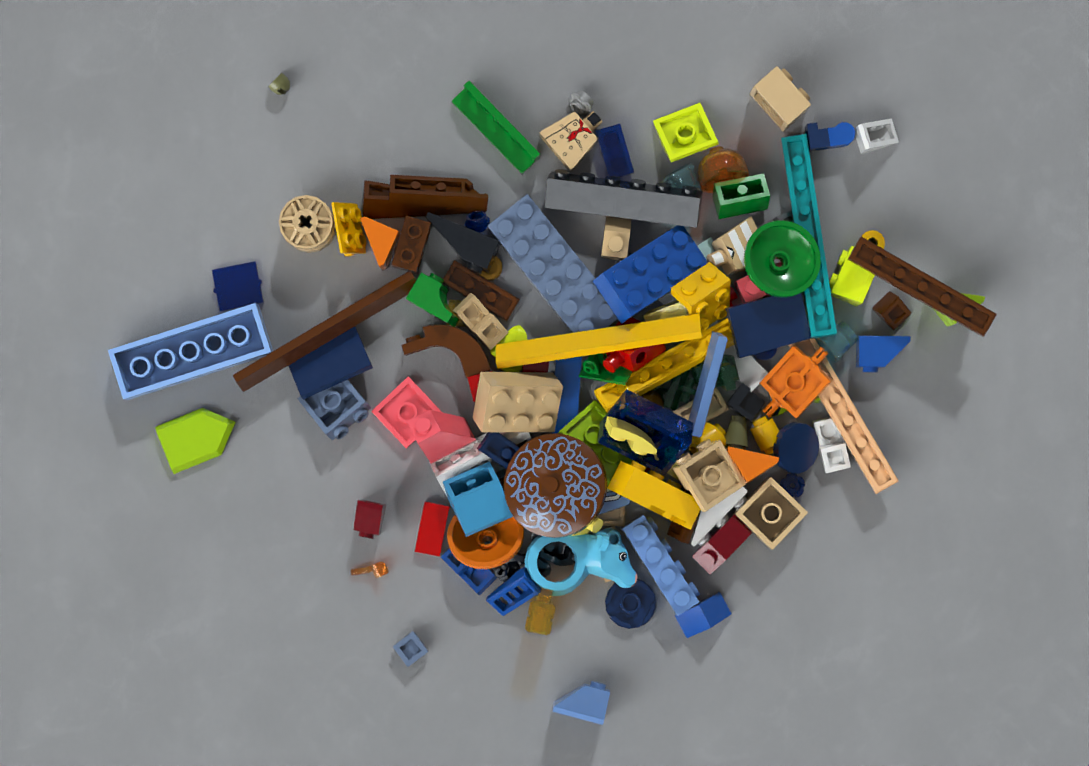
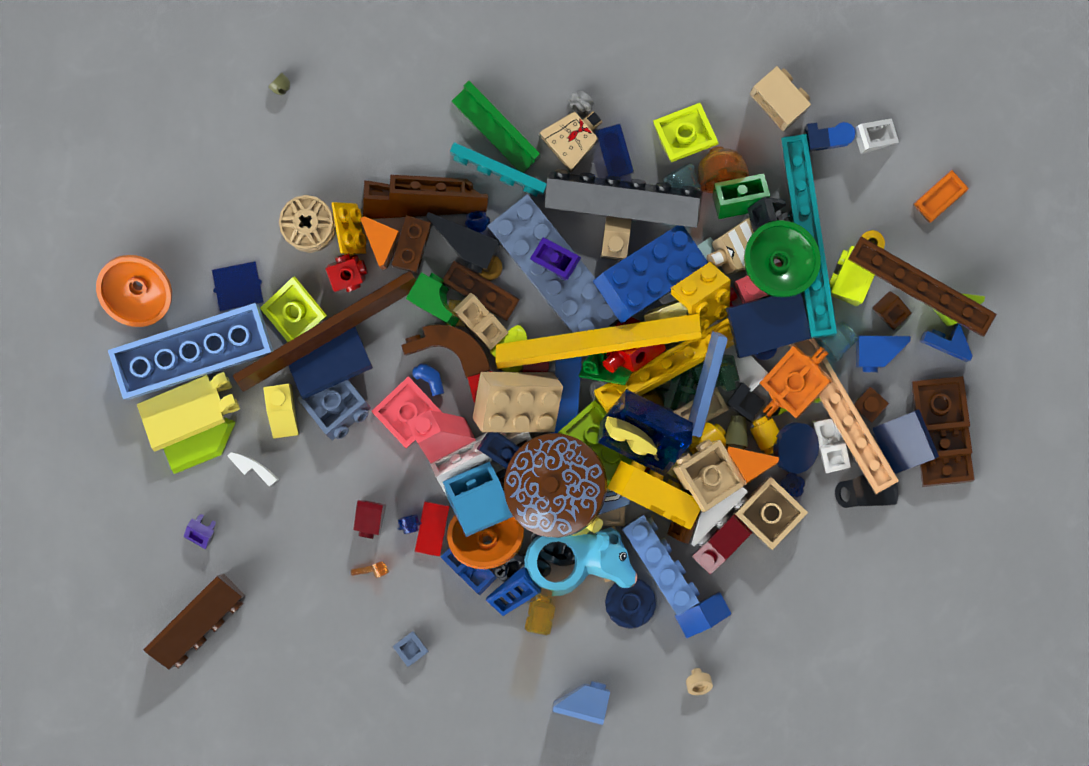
(125, 299): none -> orange dish
(186, 410): none -> light yellow tile
(194, 622): none -> reddish brown slope
(198, 532): none -> dark purple tile
(247, 464): none -> white slope
(281, 410): none -> light yellow slope
(293, 310): none -> neon yellow slope
(340, 279): none -> red brick
(409, 524): none -> clear blue plate
(431, 376): none -> blue arm
(487, 166): none -> teal plate
(555, 258): none -> dark purple slope
(698, 682): none -> tan tile
(764, 211): none -> black panel
(863, 495): none -> black piece
(870, 404): none -> reddish brown plate
(905, 441): none -> tile
(940, 196): none -> orange tile
(948, 422): none -> reddish brown slope
(954, 346): none -> blue slope

